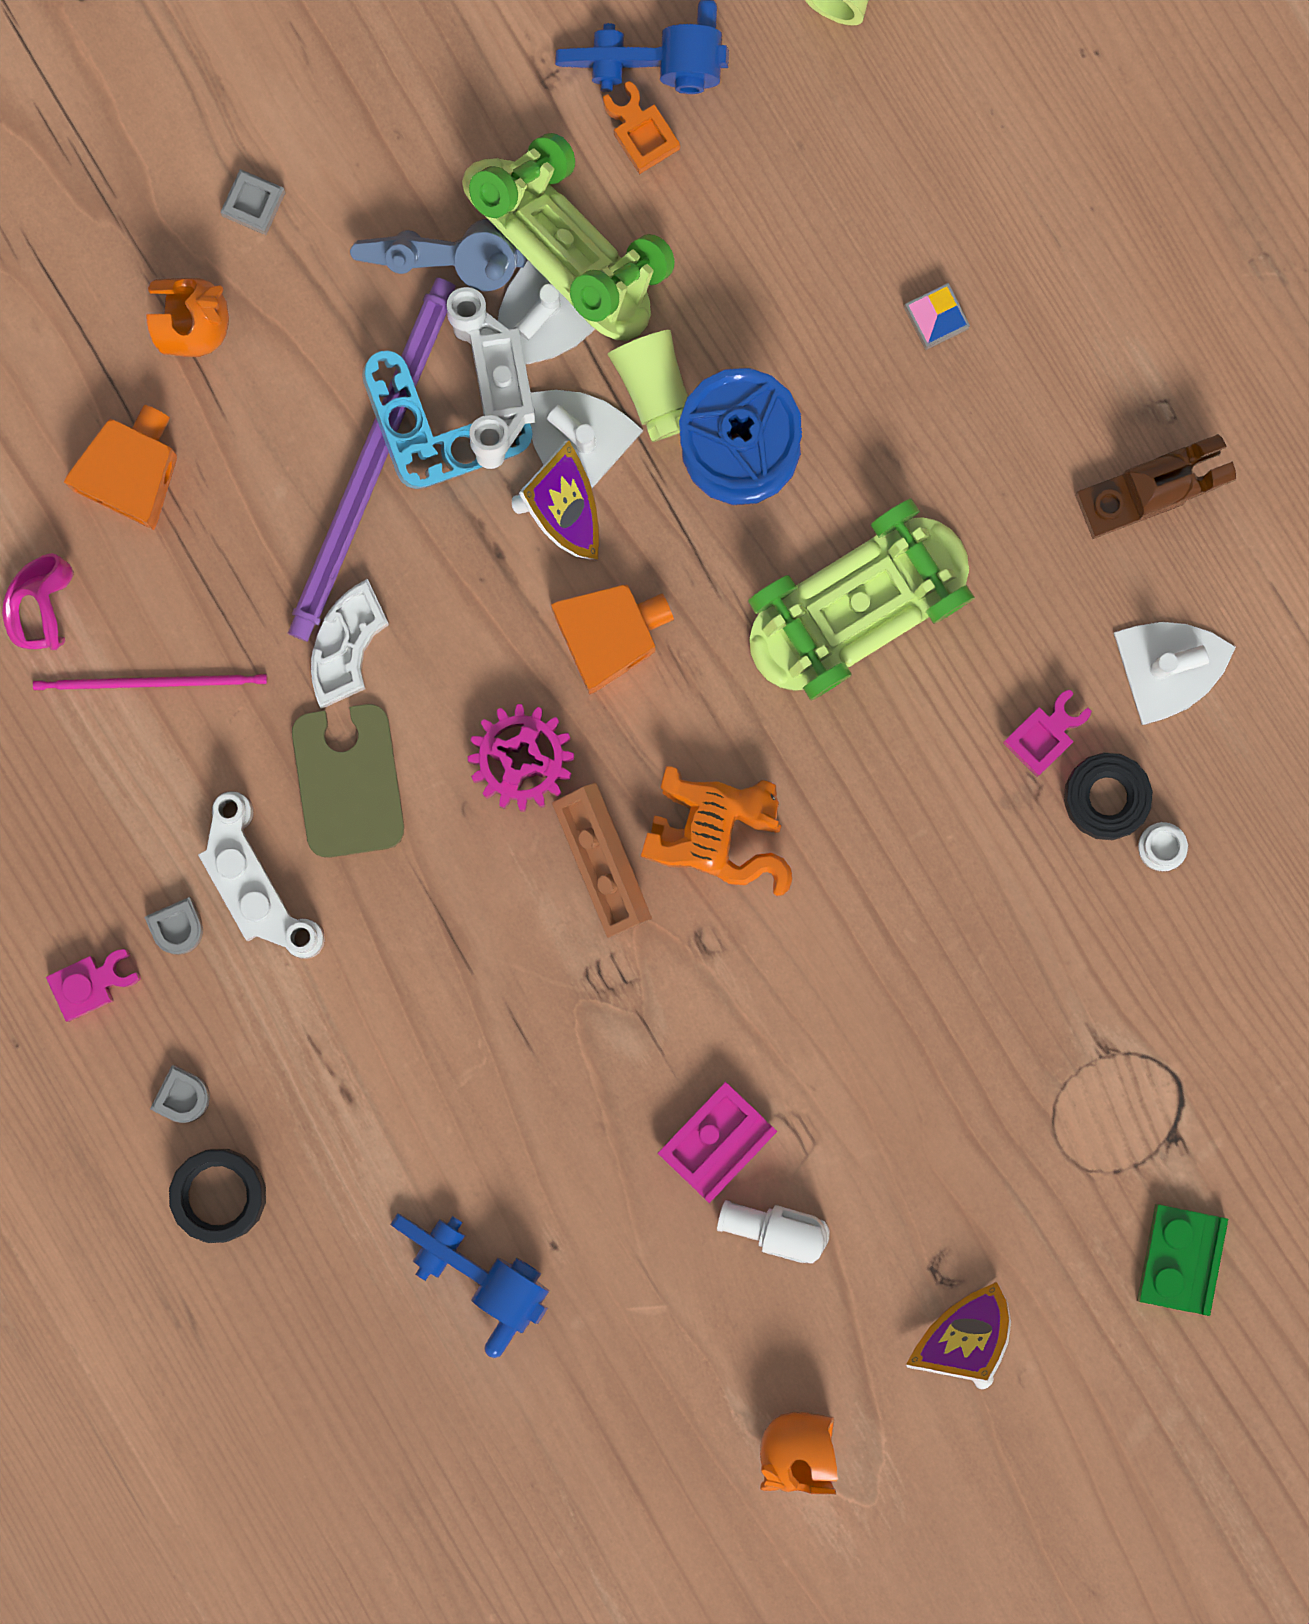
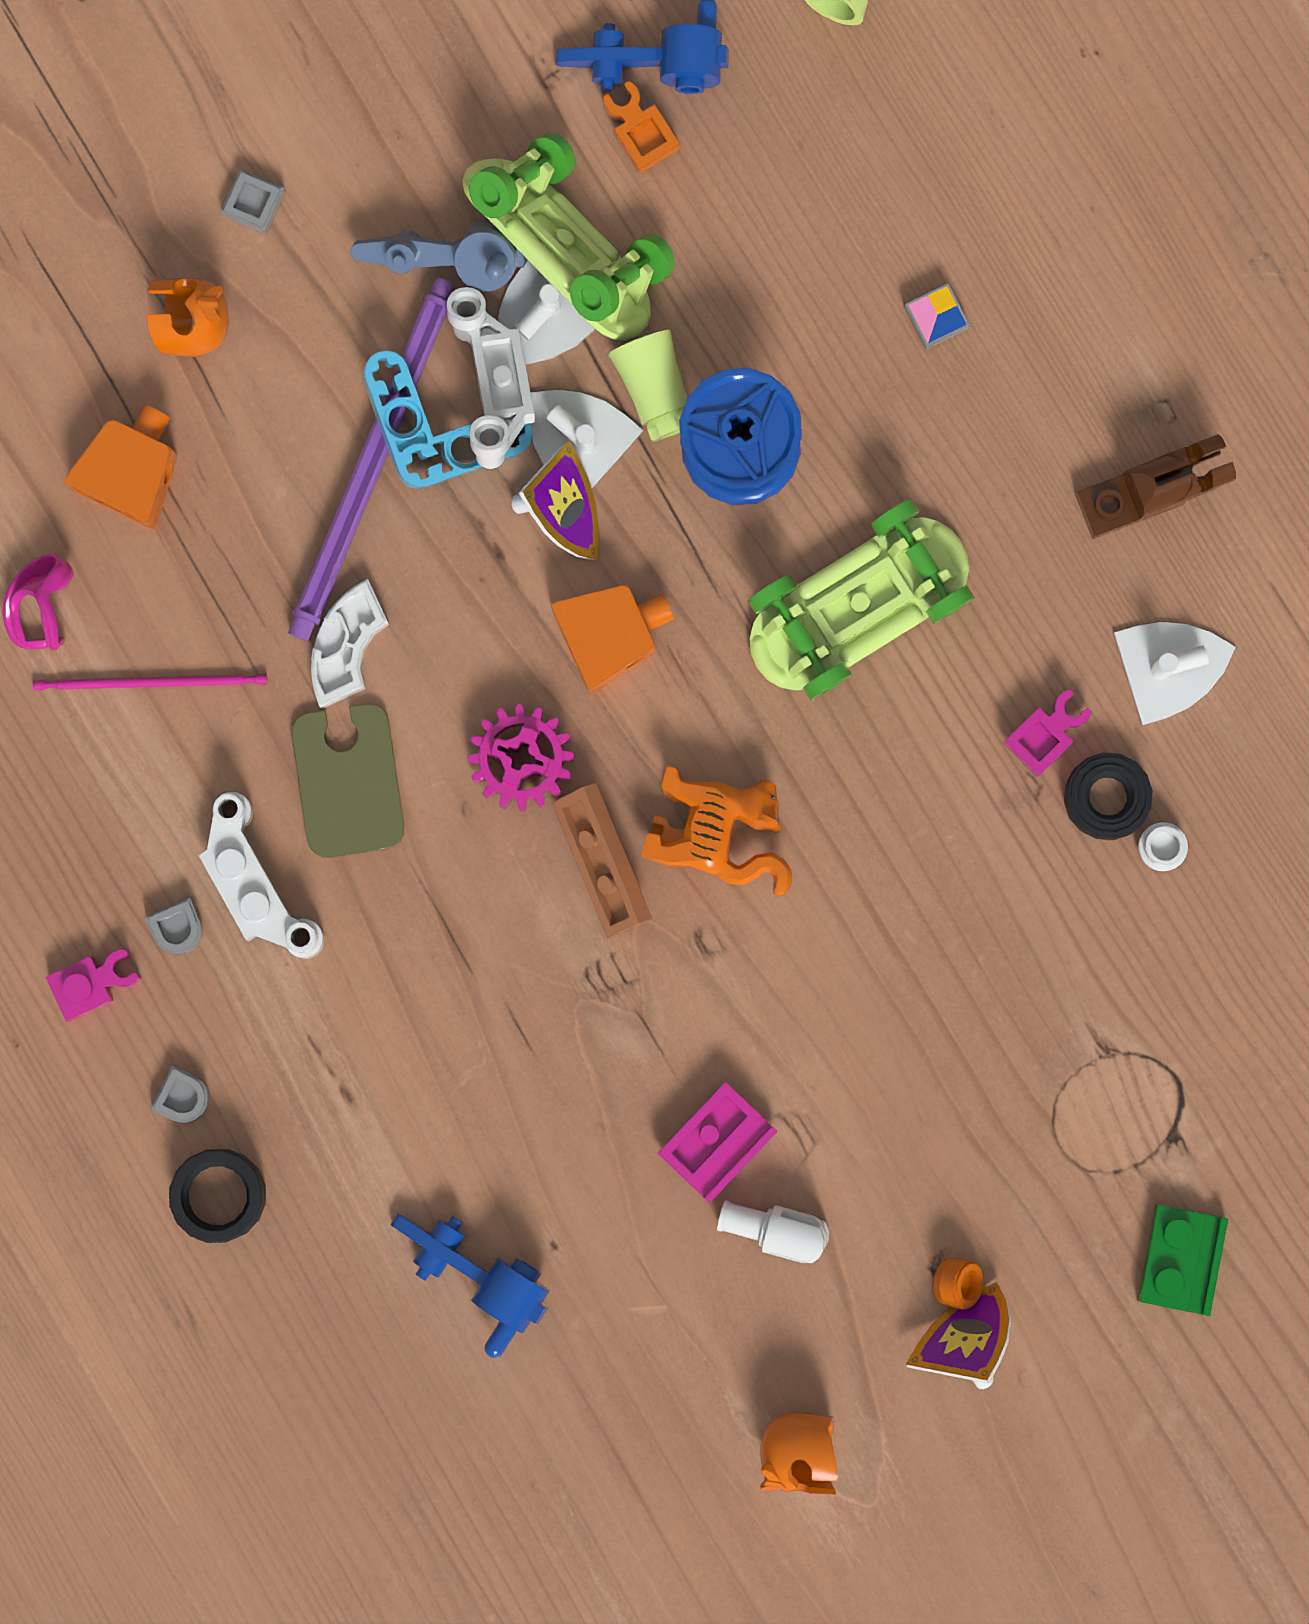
(958, 1283): none -> orange tile

